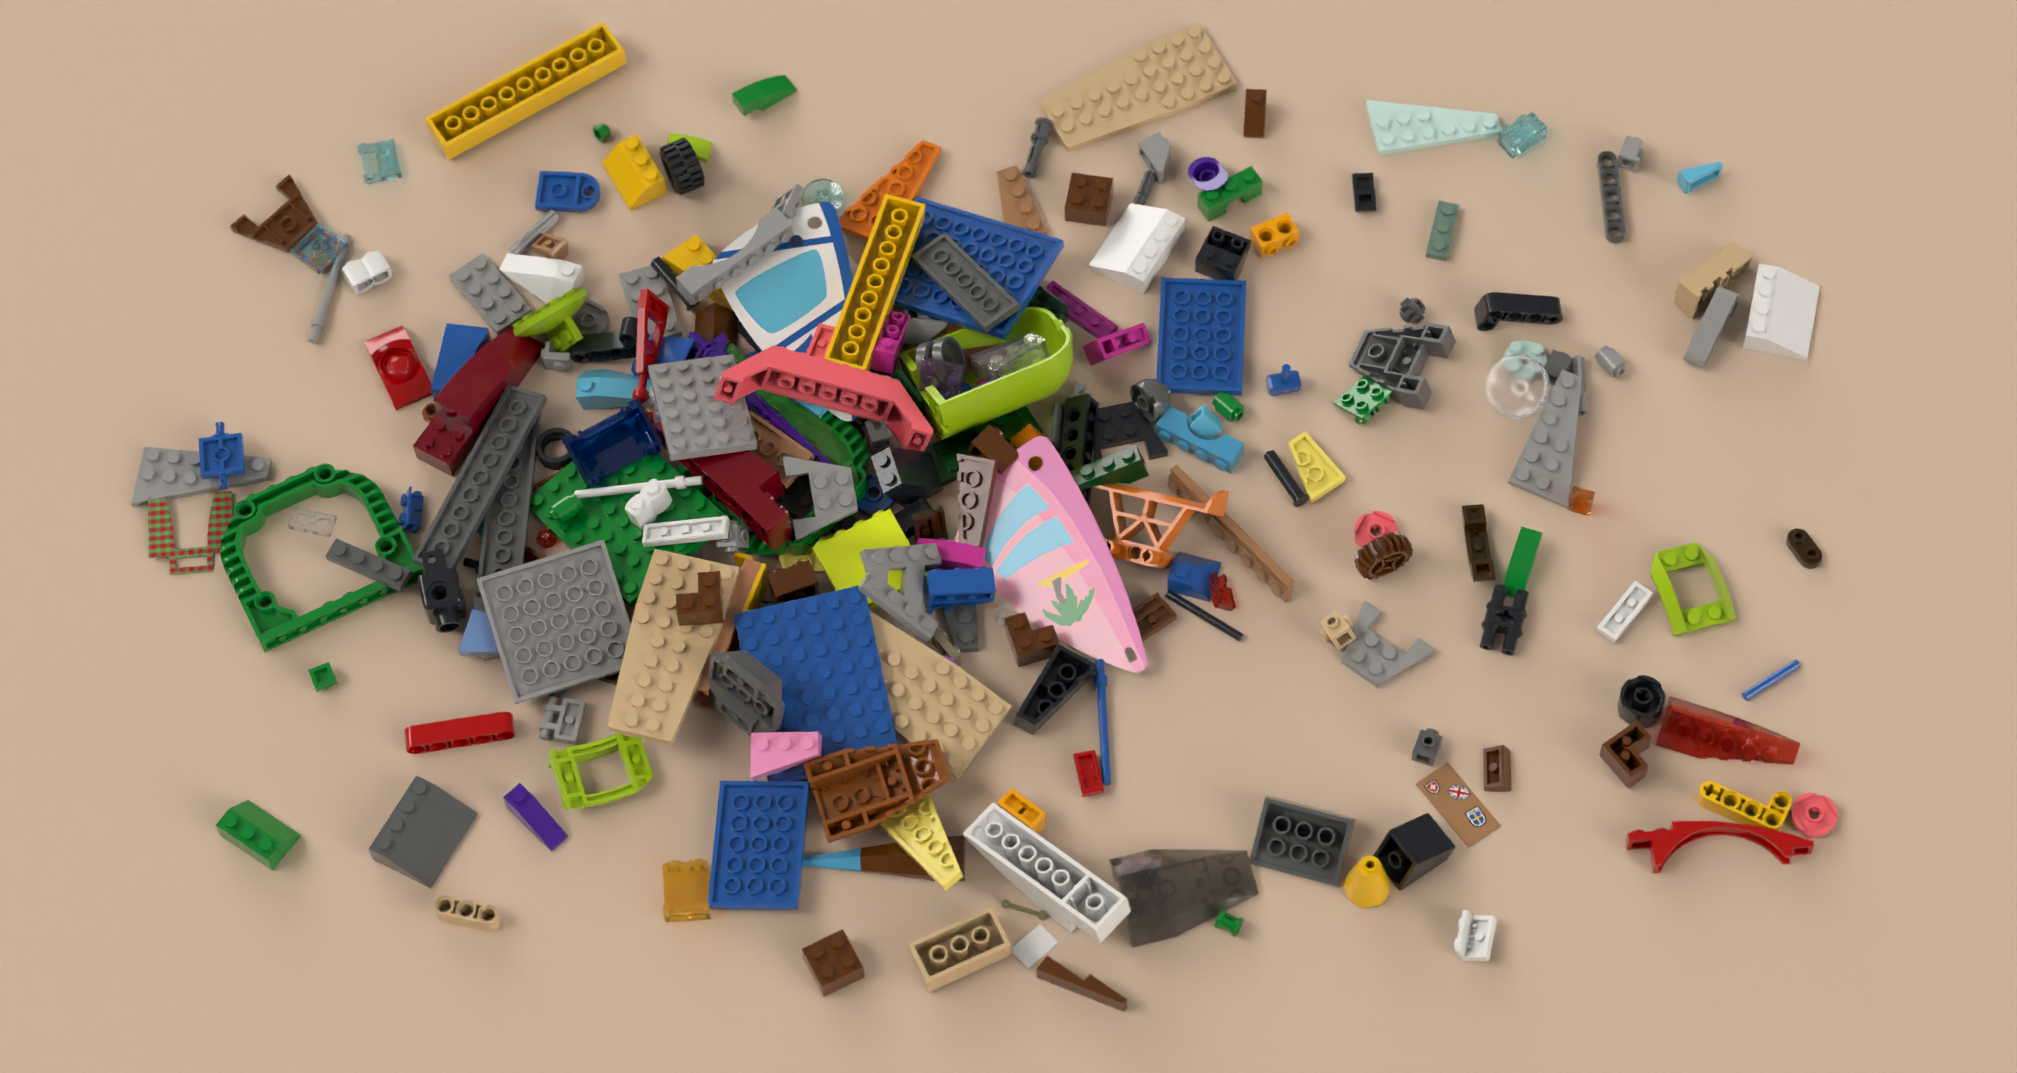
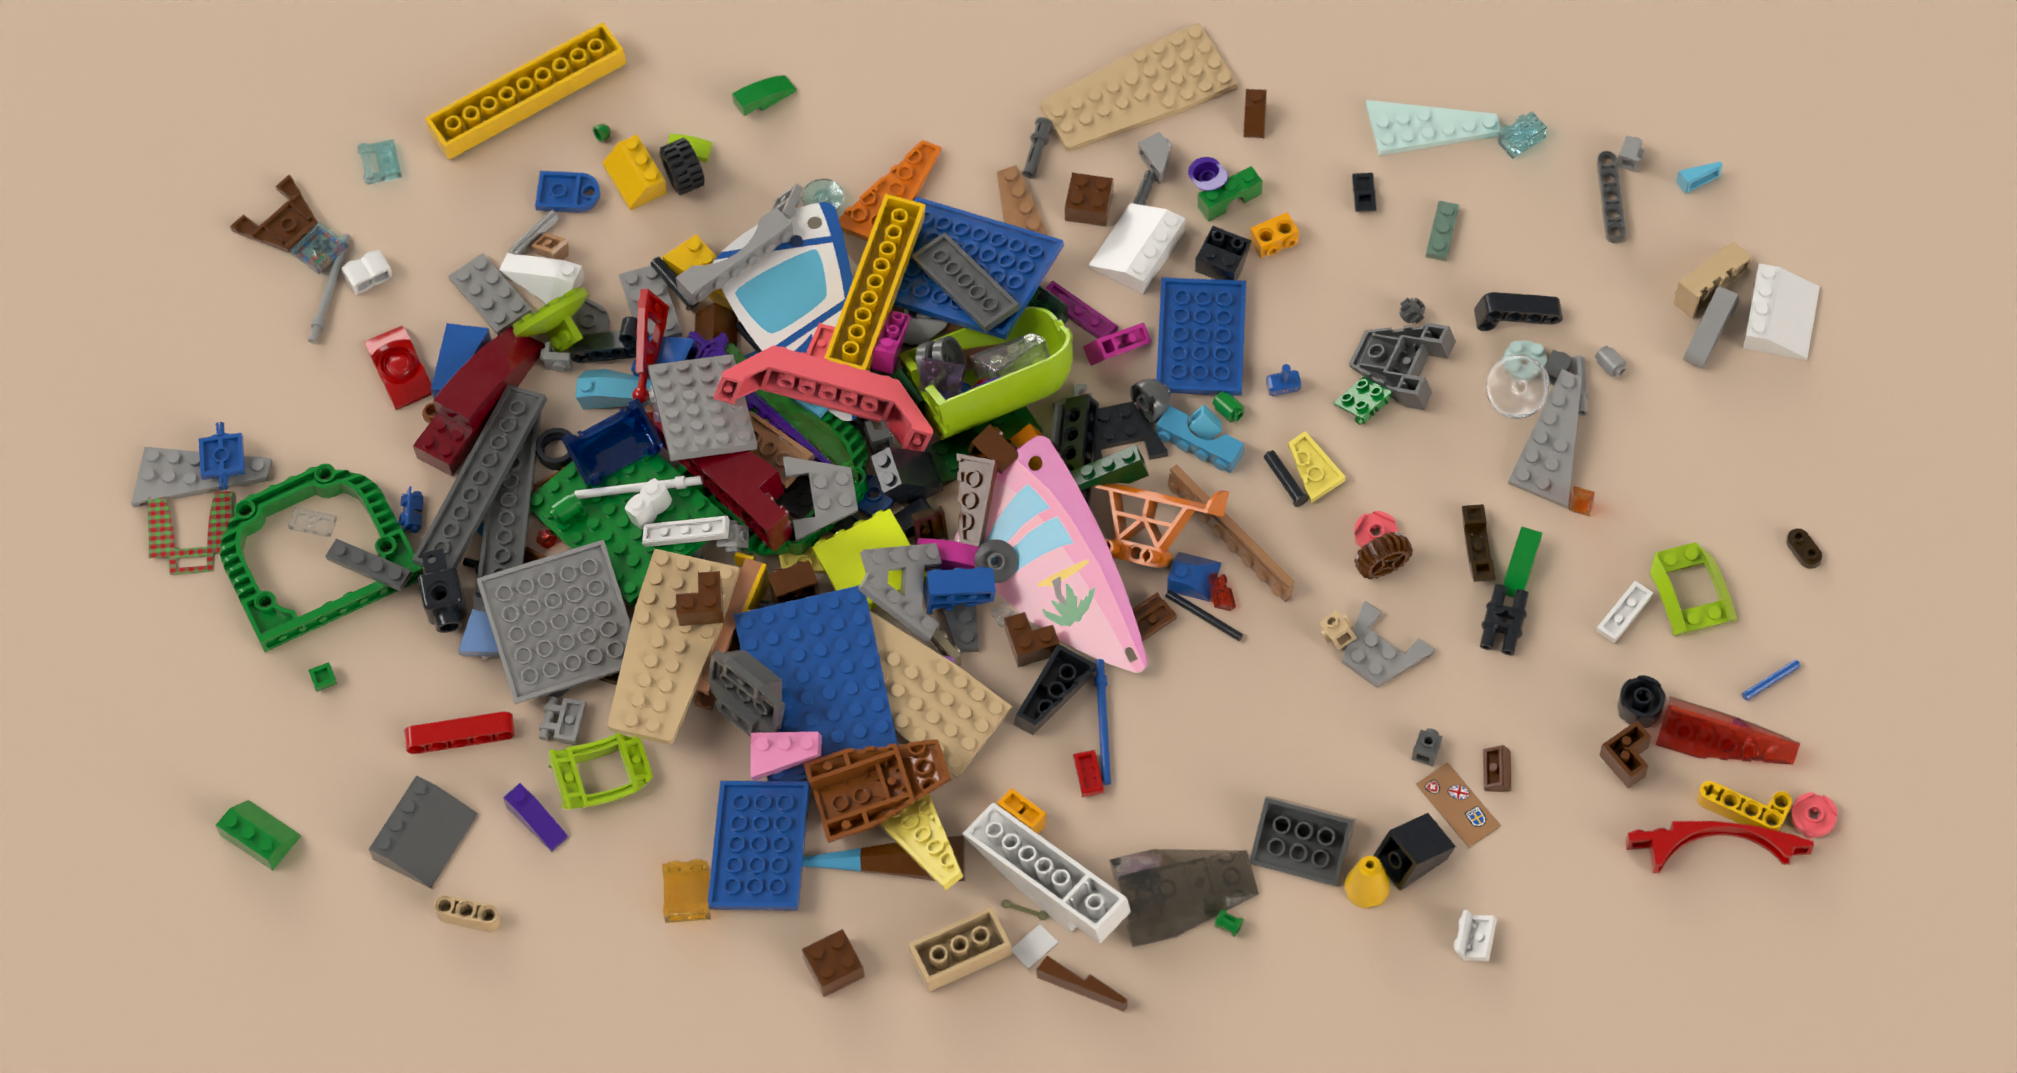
(1005, 557): none -> dark grey dish

